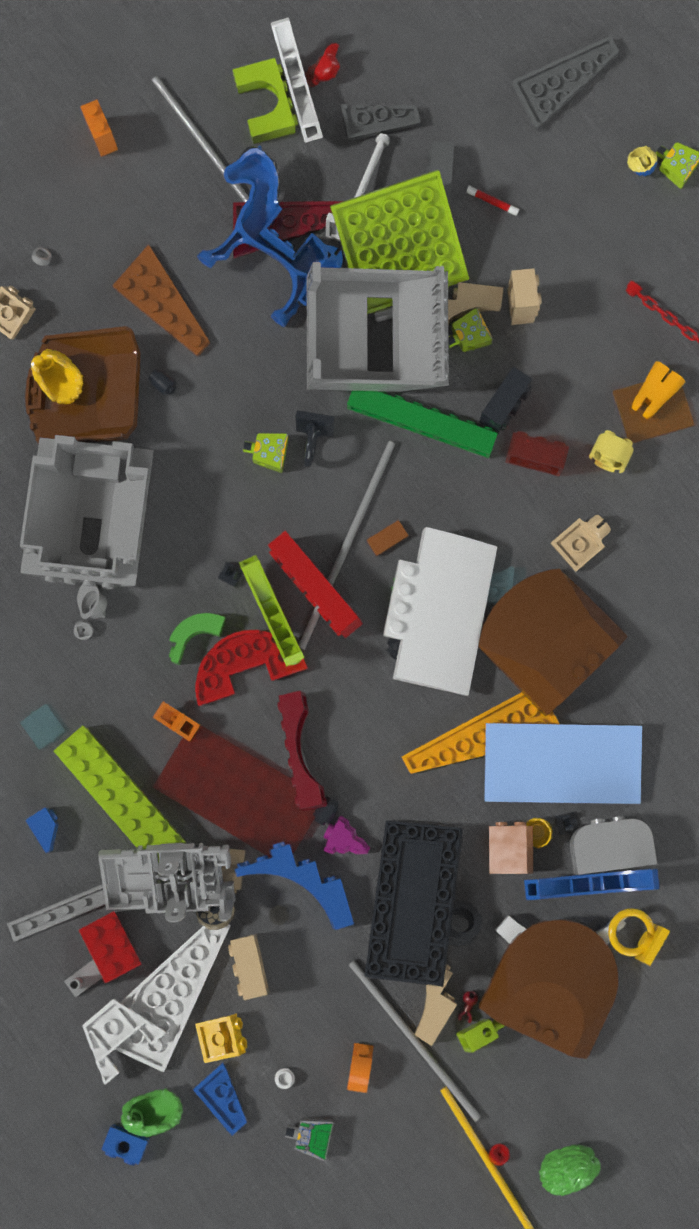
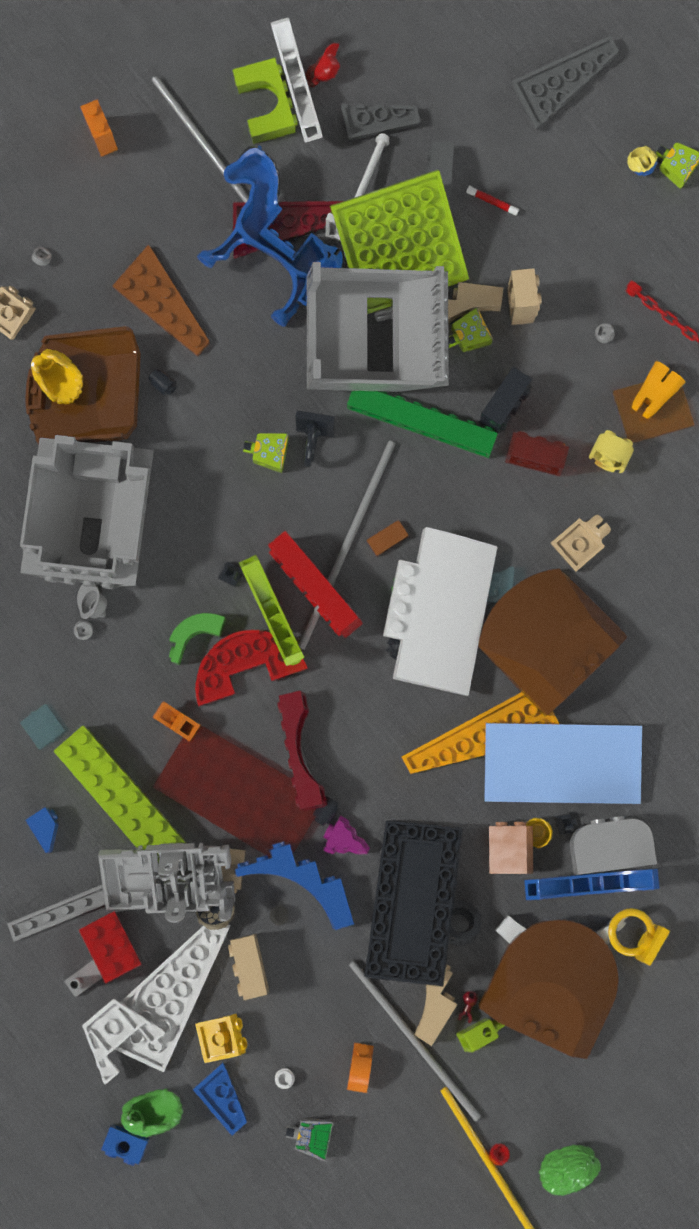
(604, 333): none -> light grey tile

